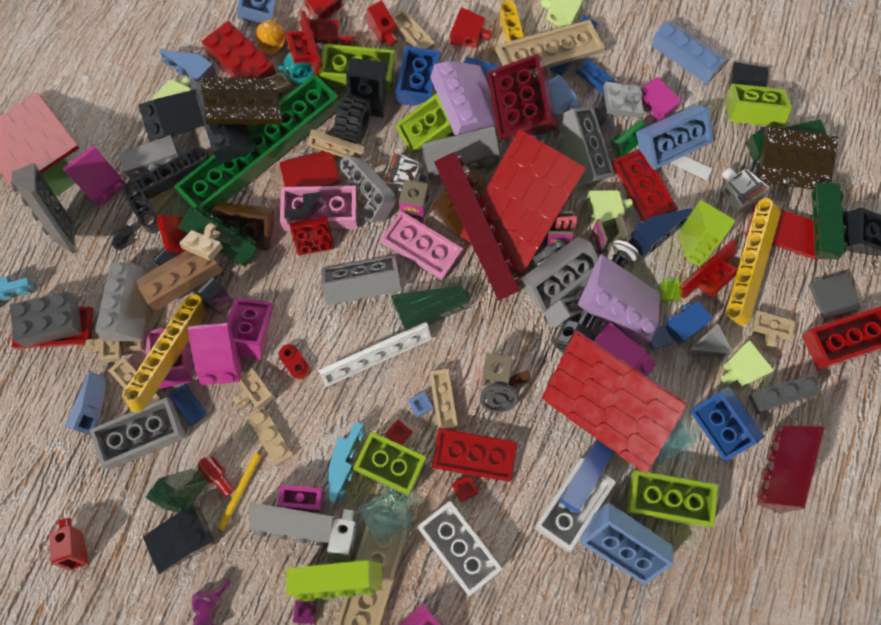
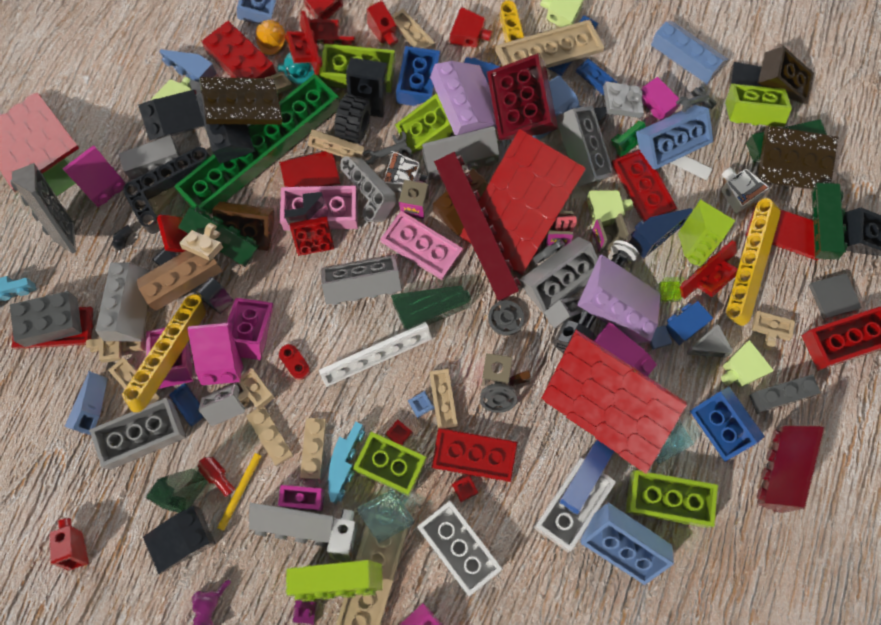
(221, 405): none -> light grey panel
(313, 448): none -> tan plate
(400, 147): none -> dark grey bar
(505, 318): none -> dark grey wheel
(699, 97): none -> dark grey bar
(787, 72): none -> dark brown slope

